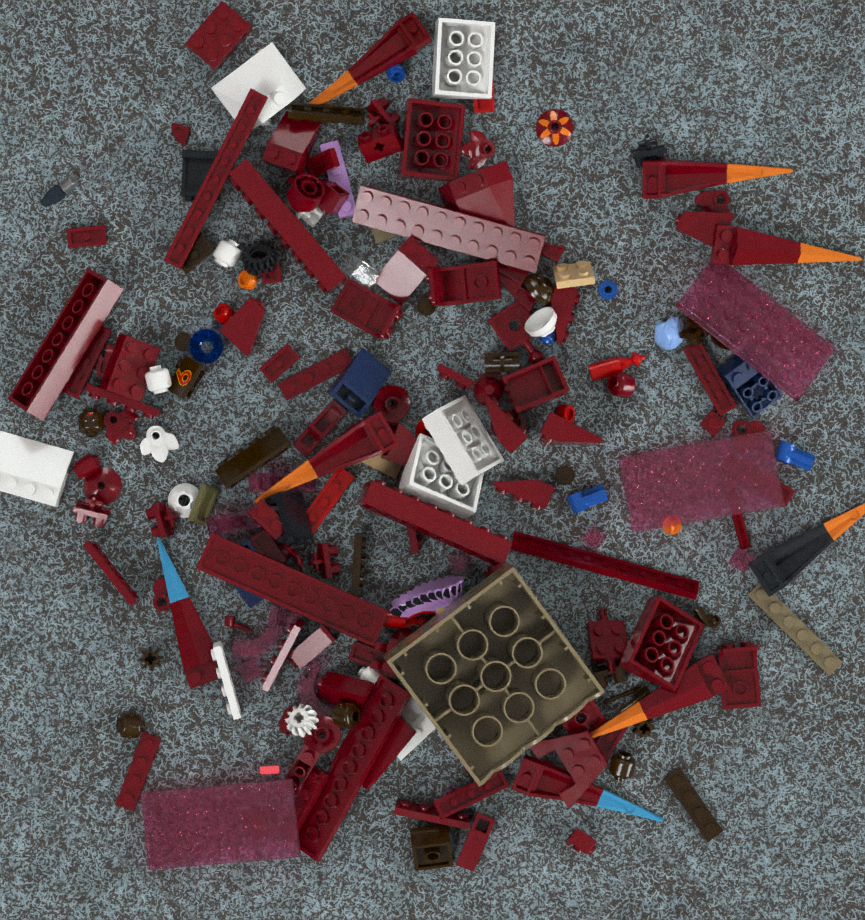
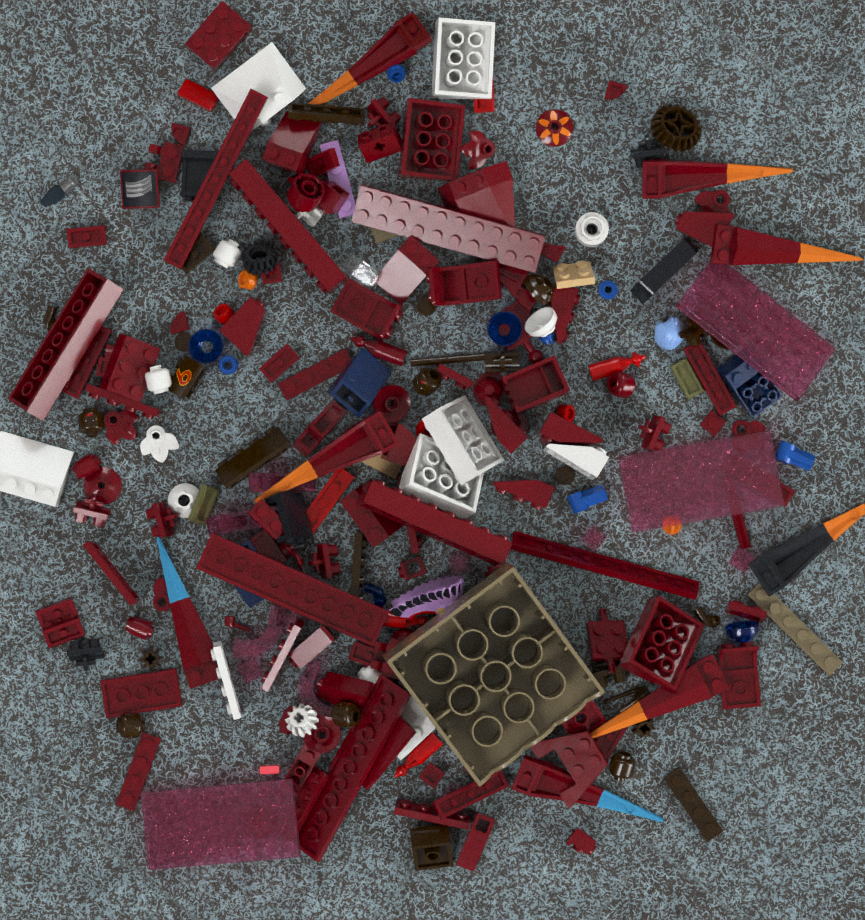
(49, 316): none -> dark brown arm
(60, 622): none -> dark red slope
(85, 656): none -> black hips
(139, 627): none -> dark red brick
(140, 188): none -> slope
(141, 692): none -> dark red tile
(169, 161): none -> dark red plate
(179, 324): none -> dark red tile
(198, 95): none -> red slope
(223, 360): none -> blue plate
(374, 526): none -> dark red slope
(378, 594): none -> clear blue arm
(382, 350): none -> dark red wheel
(404, 568): none -> dark red bracket
(419, 754): none -> red wheel
(427, 381): none -> dark brown head
(431, 775): none -> dark red plate
(447, 359): none -> dark brown bar
(504, 318): none -> clear blue piece
(583, 459): none -> white slope
(591, 219): none -> white piece
(614, 90): none -> dark red tile
(651, 432): none -> dark red hips
(664, 270): none -> black beam
(676, 128): none -> dark brown gear
(687, 378): none -> olive tile
(742, 631): none -> clear blue piece
(751, 613): none -> dark red plate

